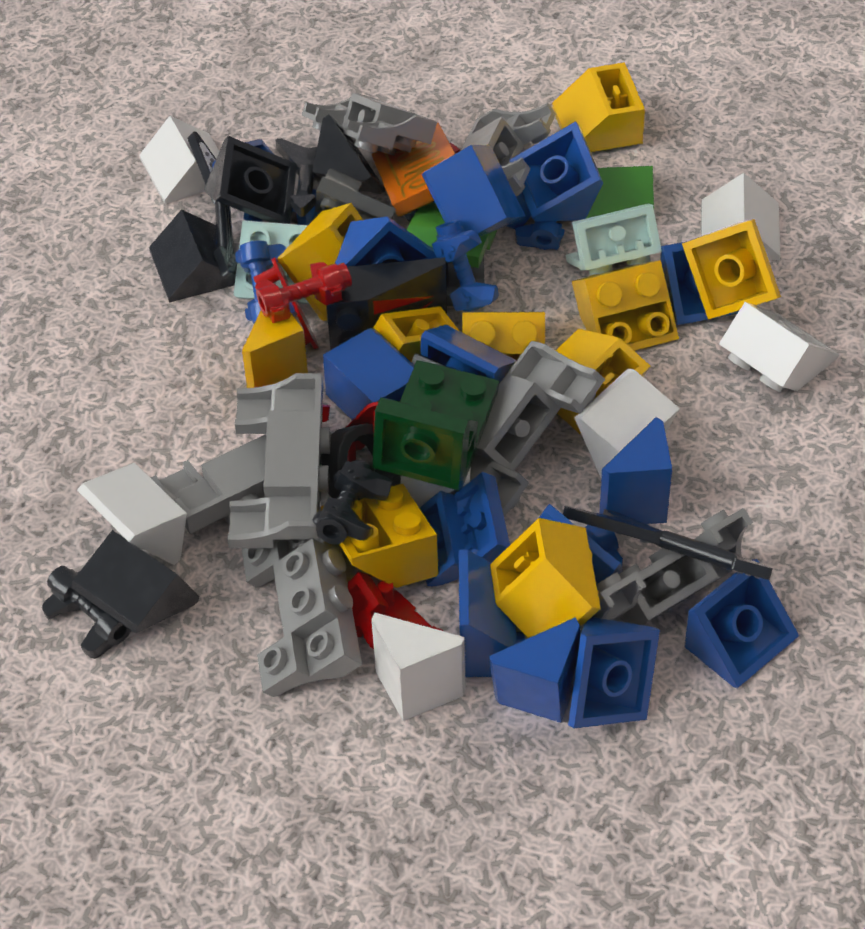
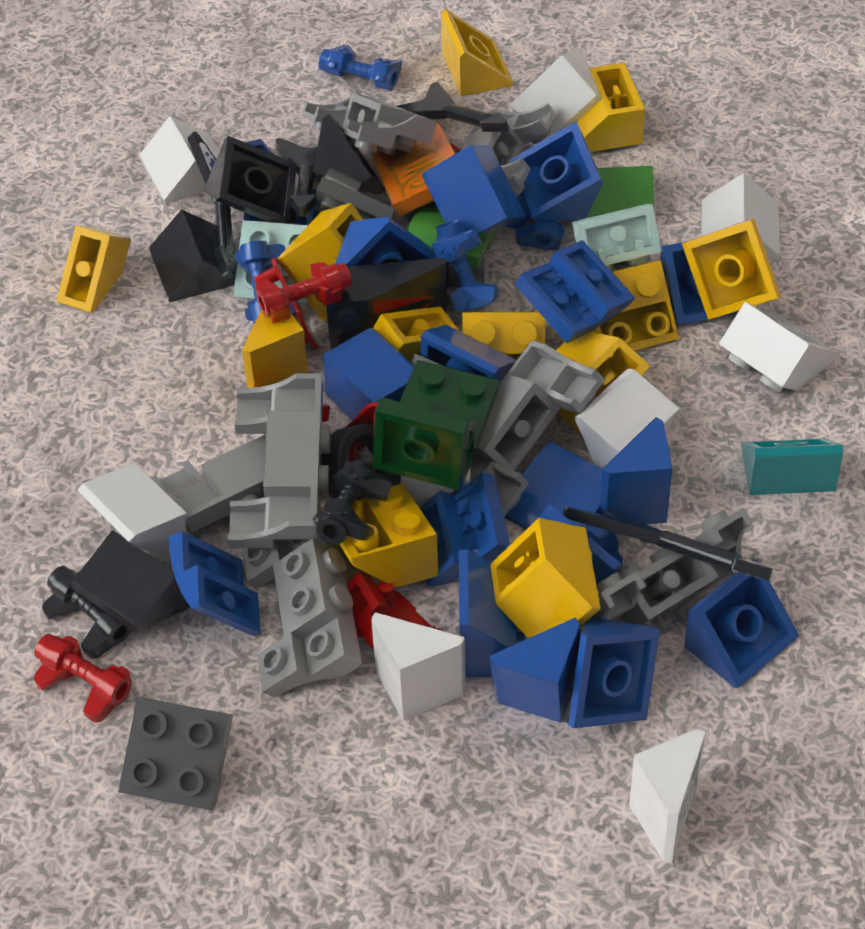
(64, 659): none -> red piece
(92, 267): none -> yellow slope
(175, 753): none -> dark grey plate
(214, 583): none -> blue slope
(342, 61): none -> blue piece
(441, 106): none -> black piece
(472, 57): none -> yellow slope
(558, 480): none -> blue slope
(567, 89): none -> white slope
(574, 291): none -> blue slope
(664, 789): none -> white slope
(792, 465): none -> teal slope

